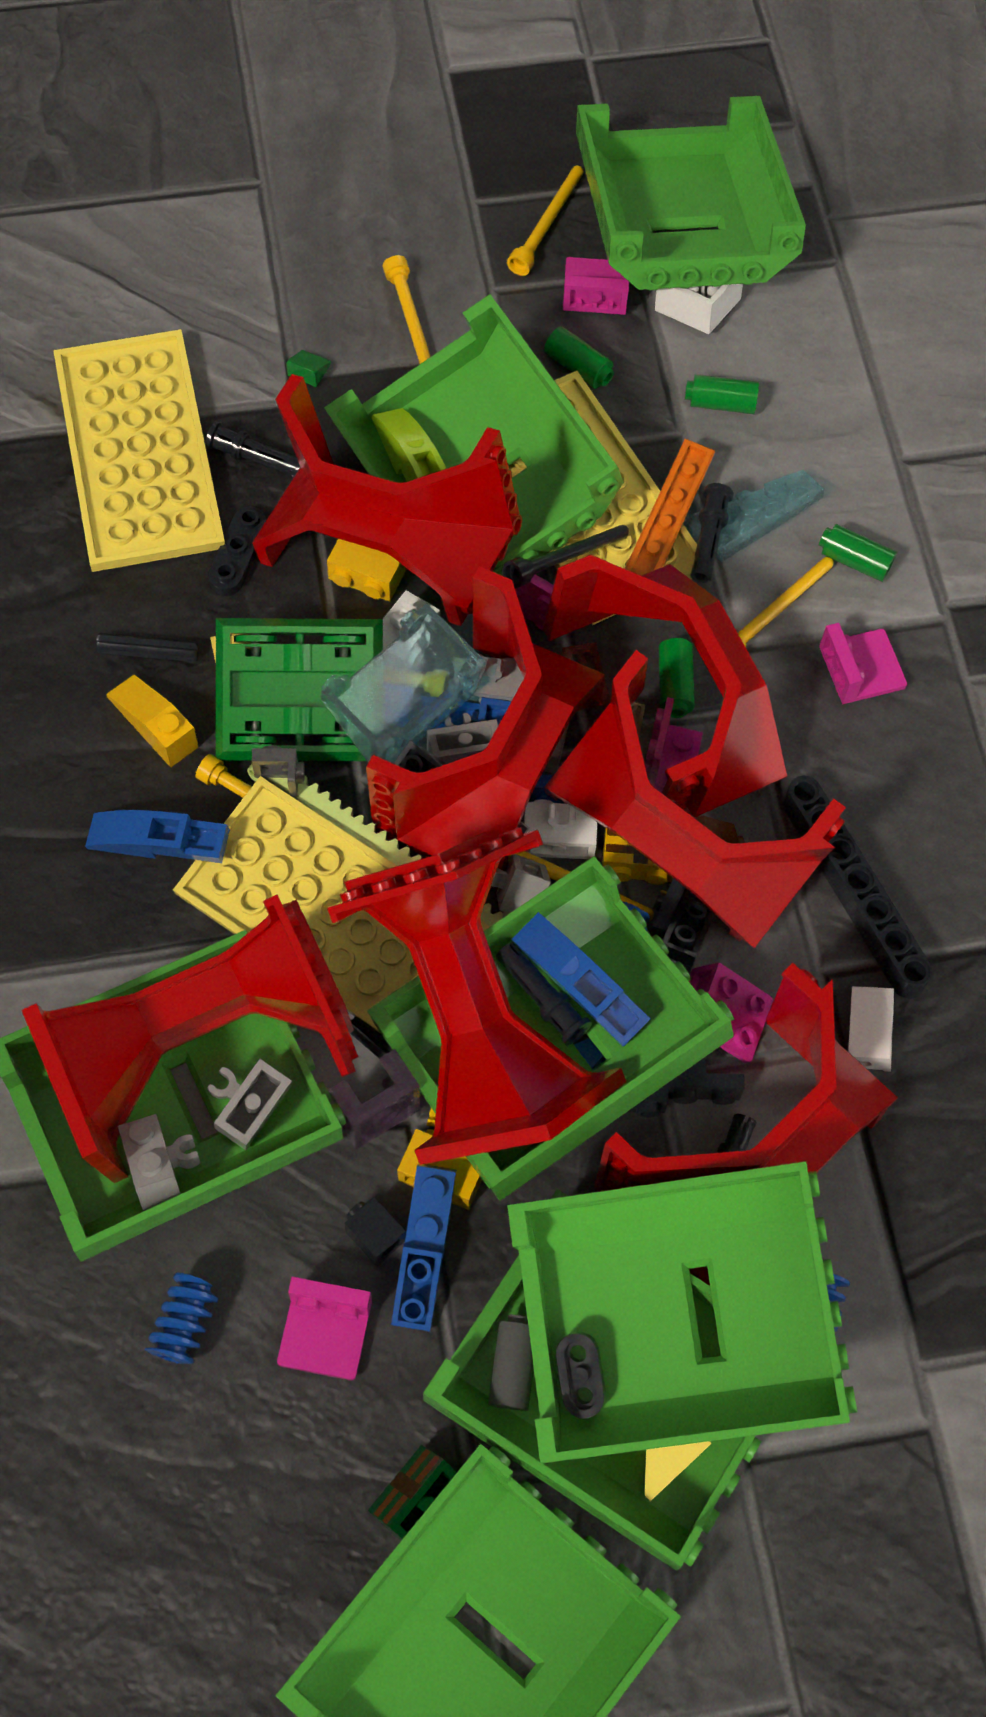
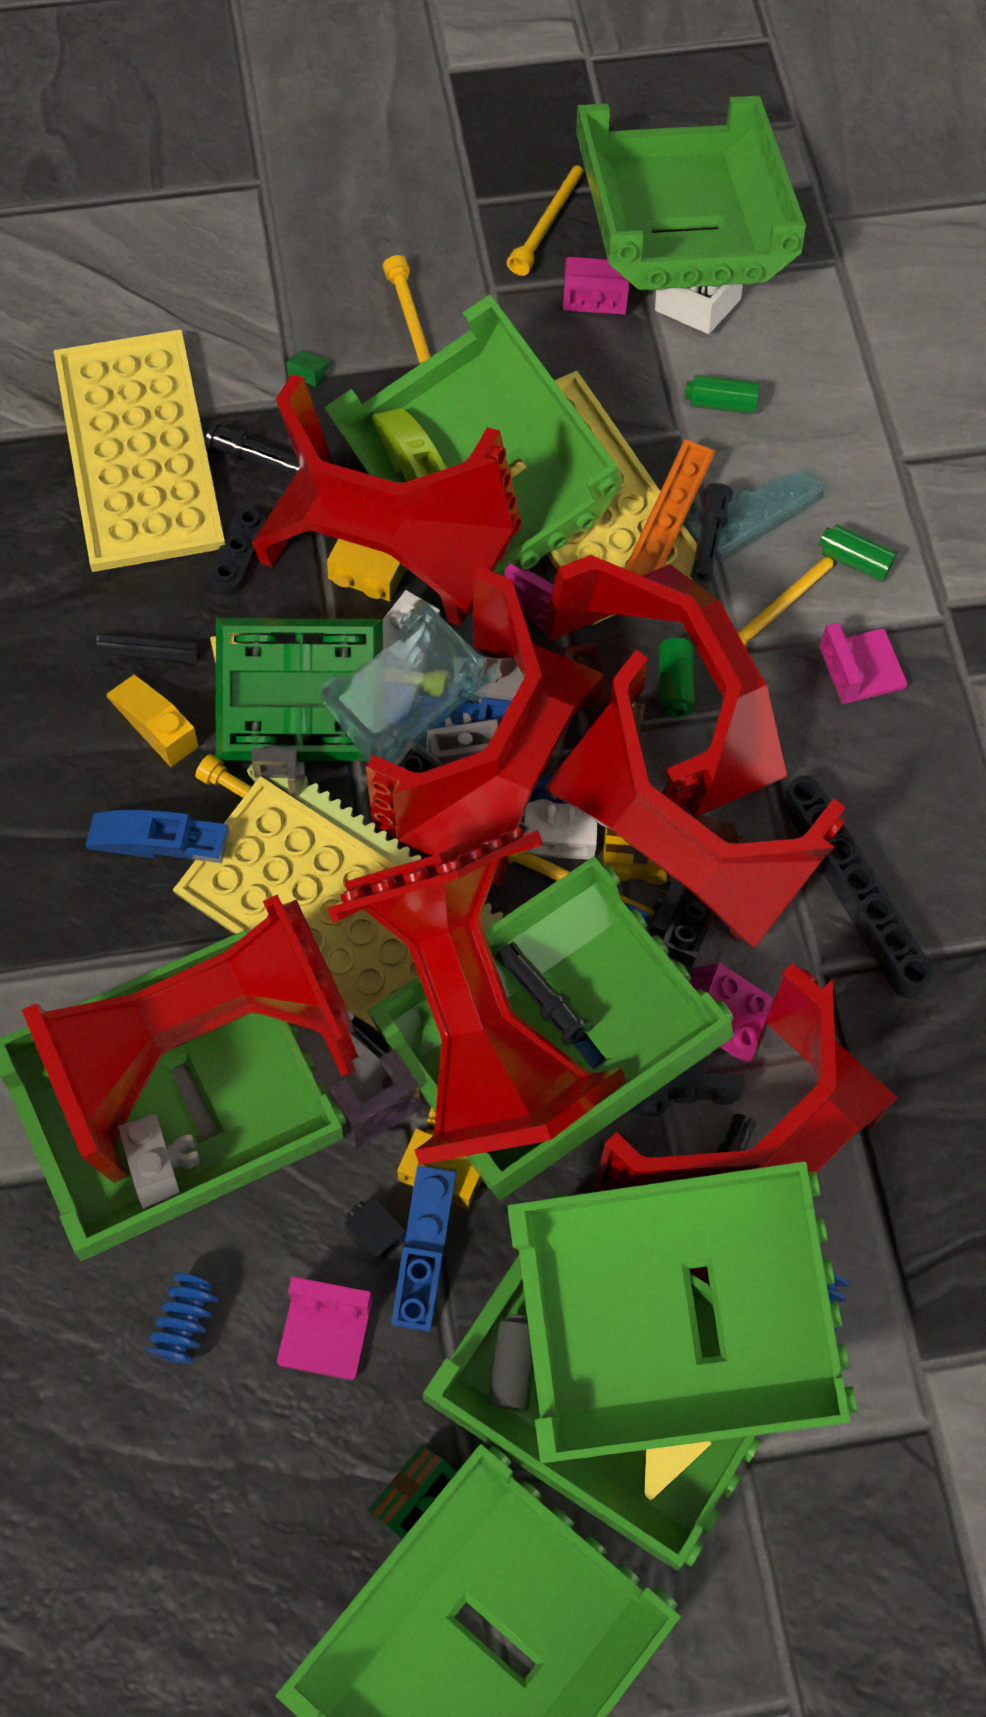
(250, 1102): light grey brick -> none
(519, 882): light grey brick -> none
(523, 570): black piece -> none
(579, 356): green brick -> none
(580, 1373): black plate -> none
(581, 978): blue slope -> none
(669, 746): dark pink bracket -> none
(872, 1026): white hinge -> none

